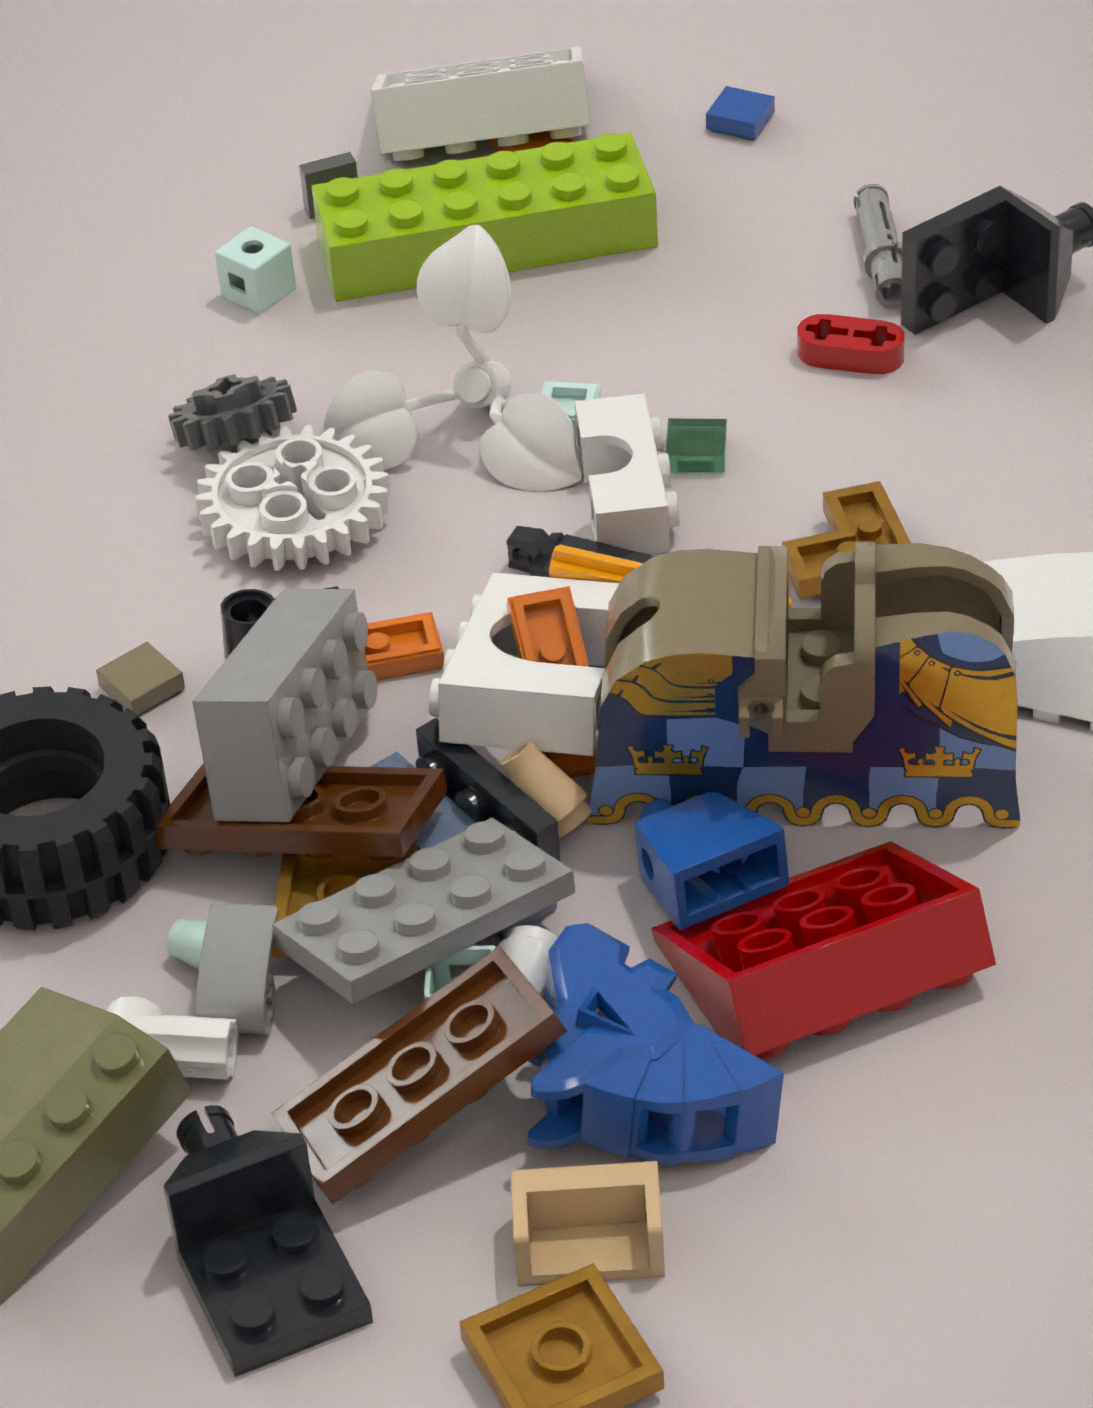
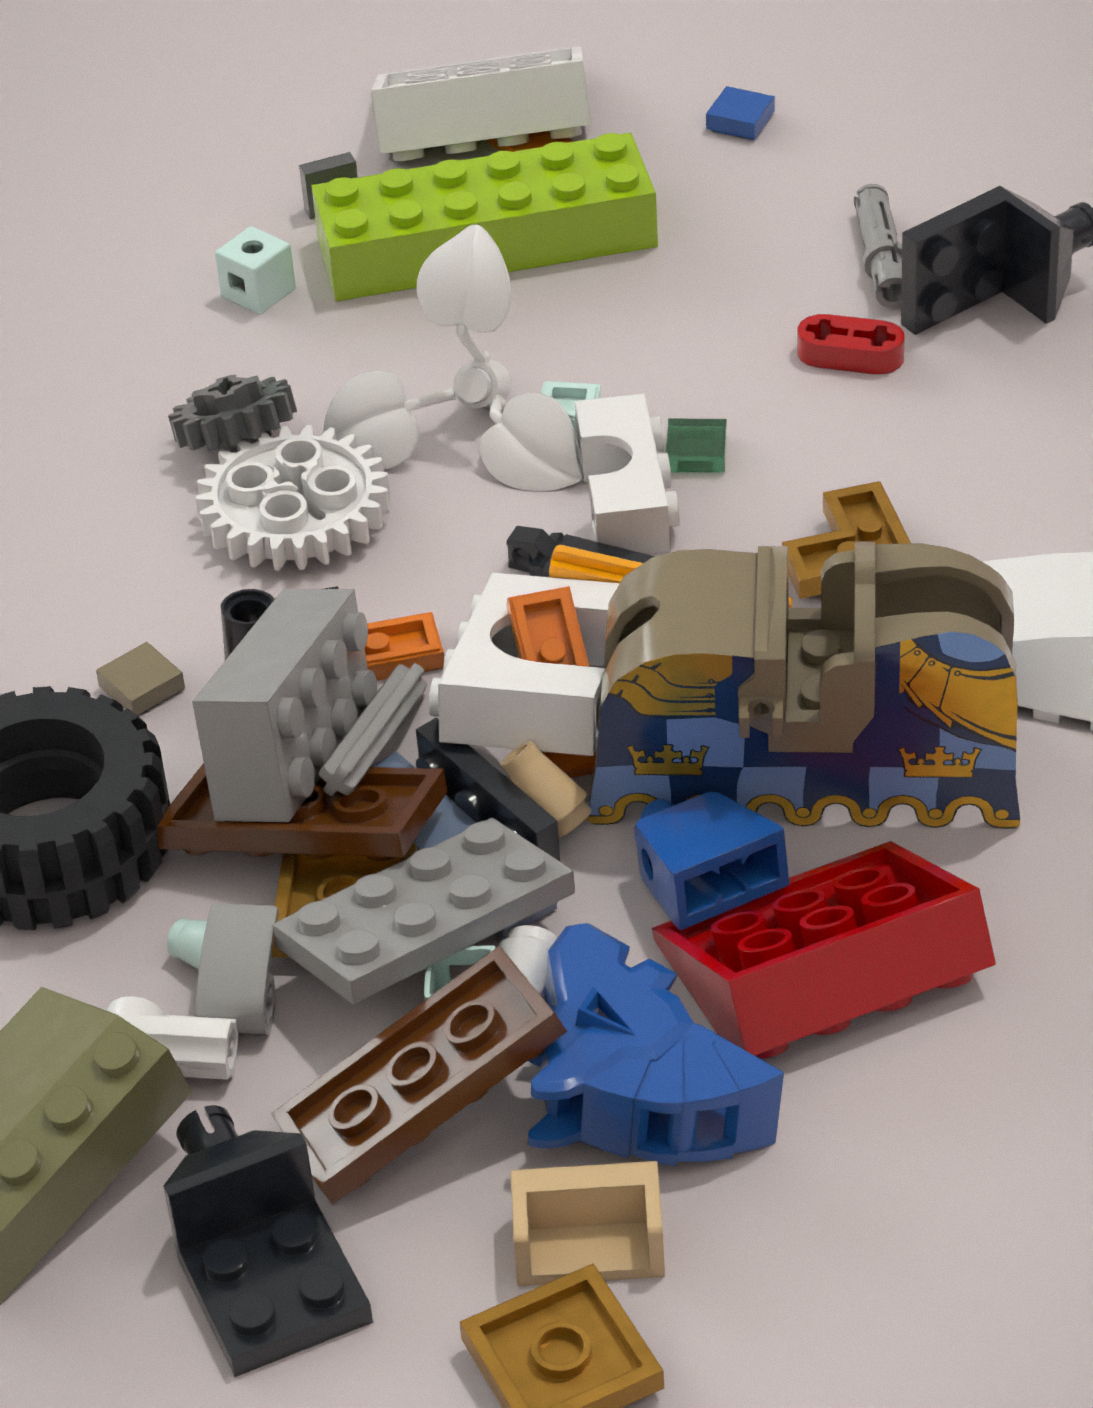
(373, 730): none -> light grey axle

